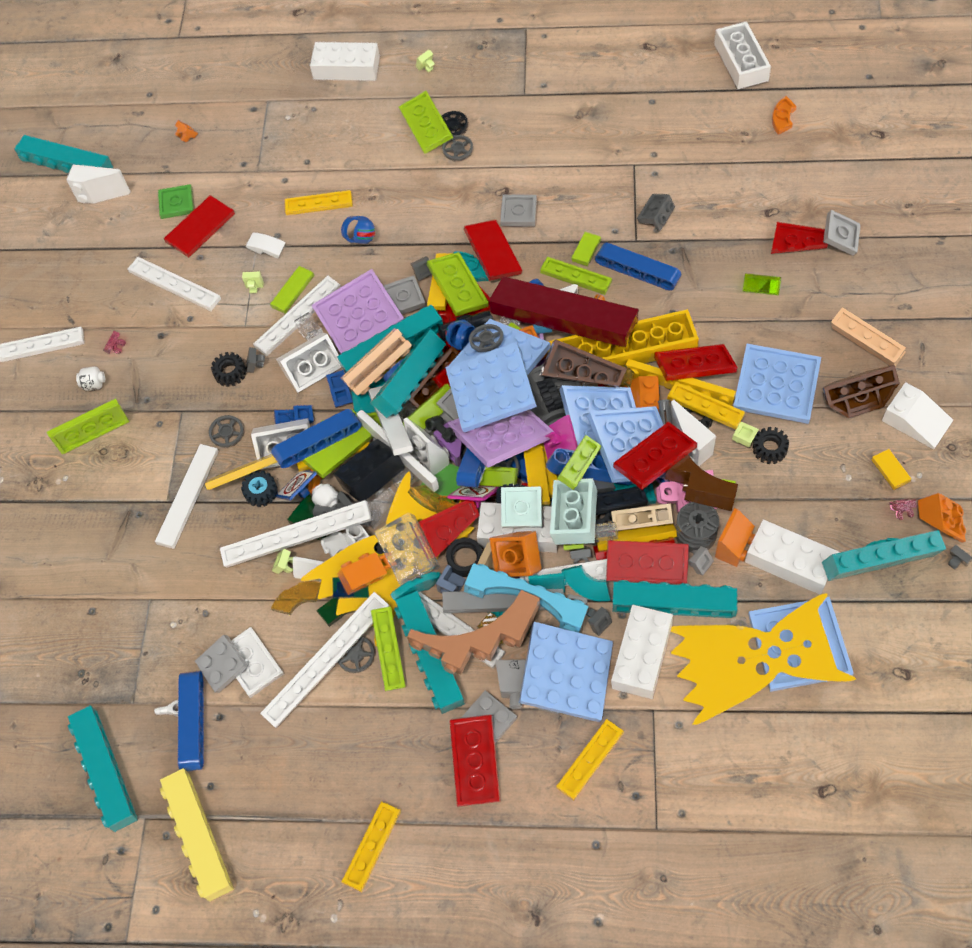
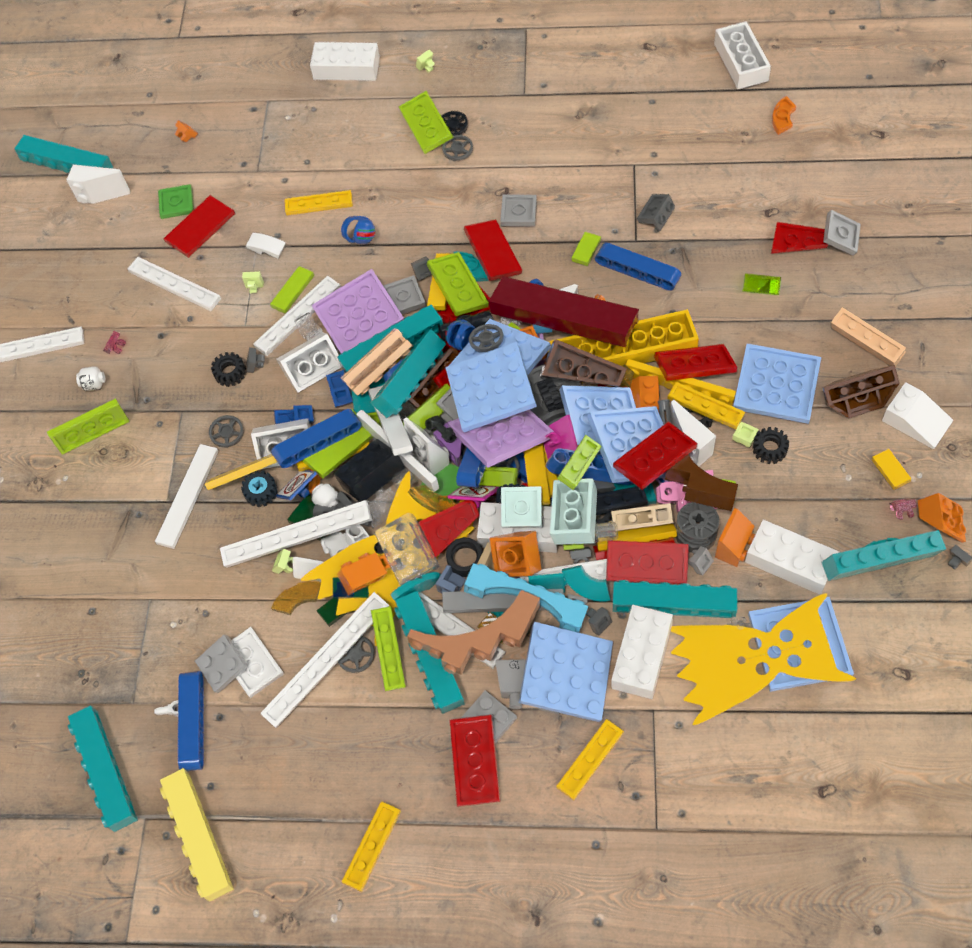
(576, 275): lime tile -> none

